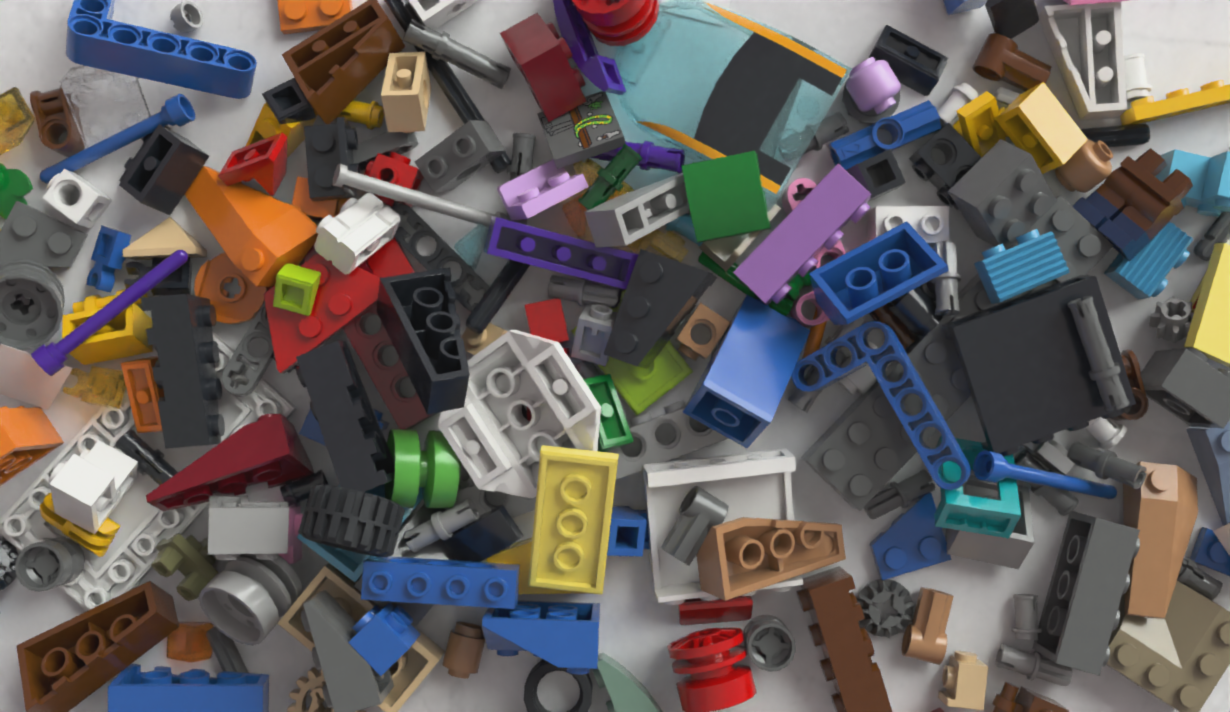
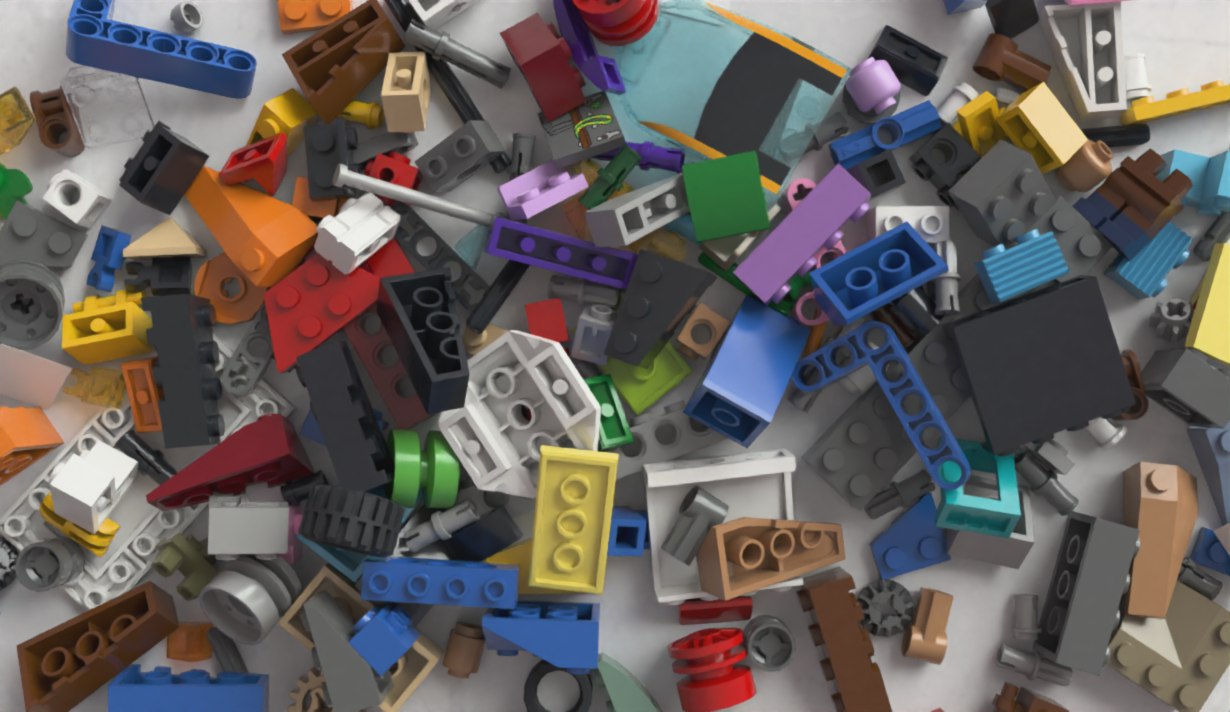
(53, 356): dark purple piece -> none
(174, 112): blue piece -> none
(289, 103): black slope -> none
(296, 288): lime slope -> none
(964, 681): tan brick -> none
(994, 467): blue piece -> none
(1103, 367): dark grey pin -> none
(1107, 465): dark grey pin -> none

